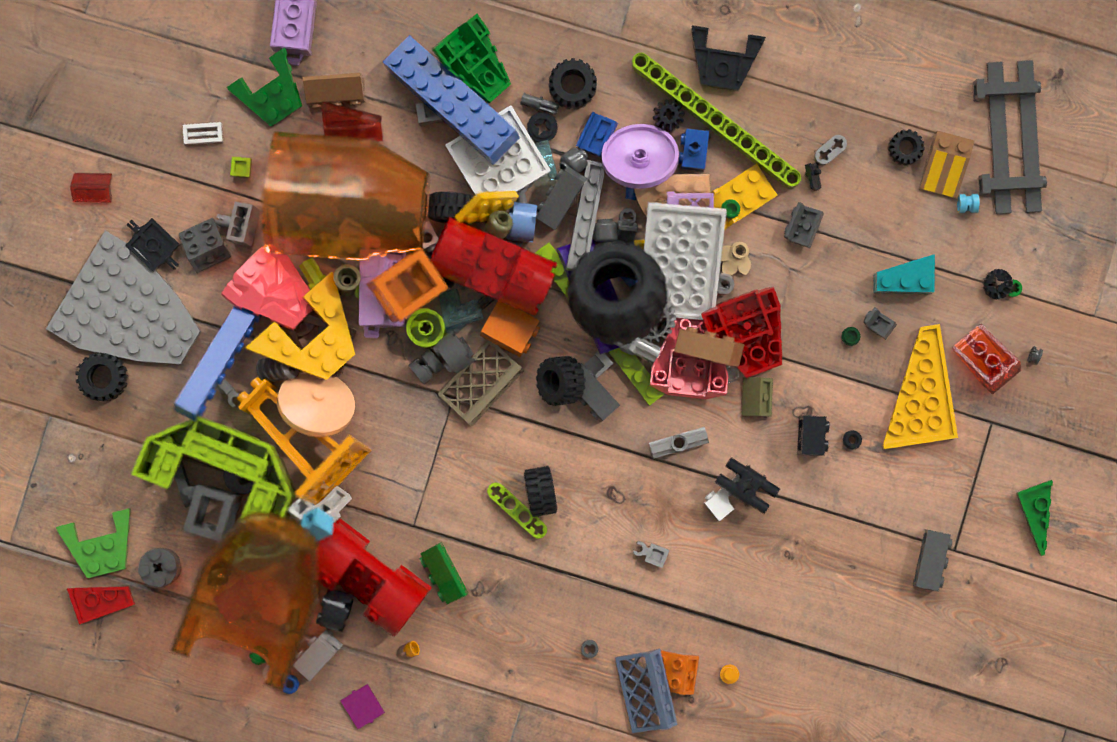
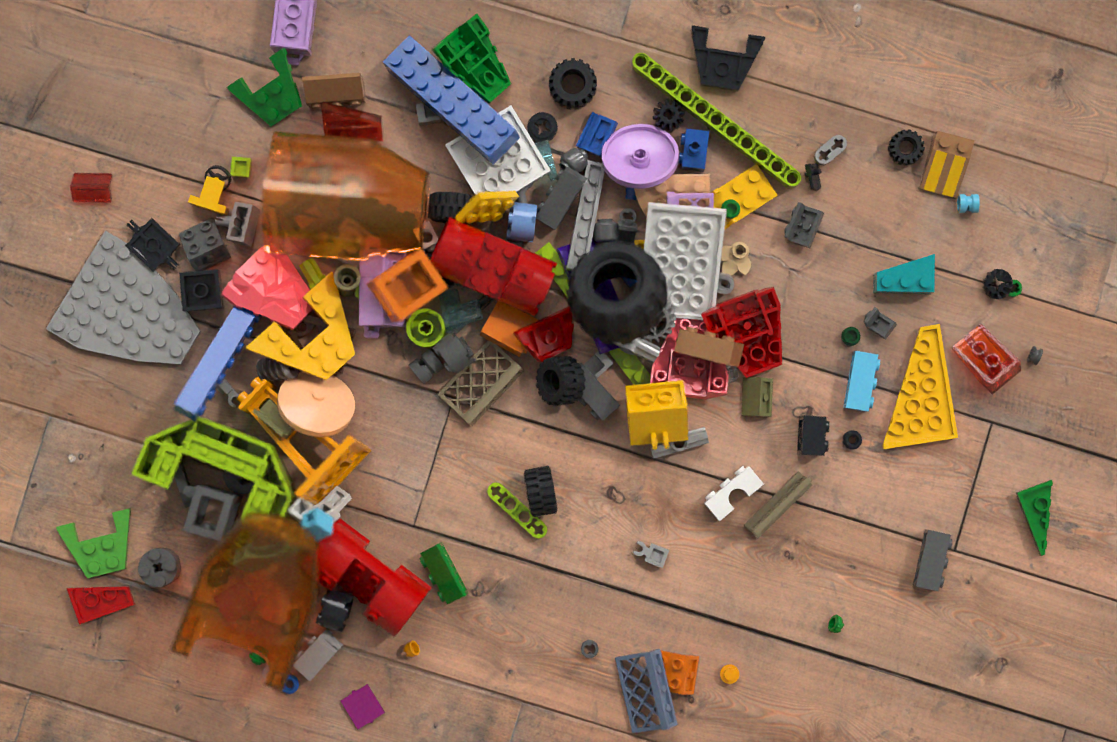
(85, 377): black tyre -> none
(201, 290): none -> black brick
(212, 191): none -> yellow piece
(218, 125): white tile -> none
(271, 416): none -> olive panel
(499, 224): olive head -> none
(539, 103): dark grey axle -> none
(548, 335): none -> red wing
(657, 413): none -> yellow piece
(749, 496): black pin -> none
(778, 504): none -> dark tan fence
(835, 624): none -> green piece
(861, 381): none -> medium azure brick
(1002, 182): dark grey fence -> none

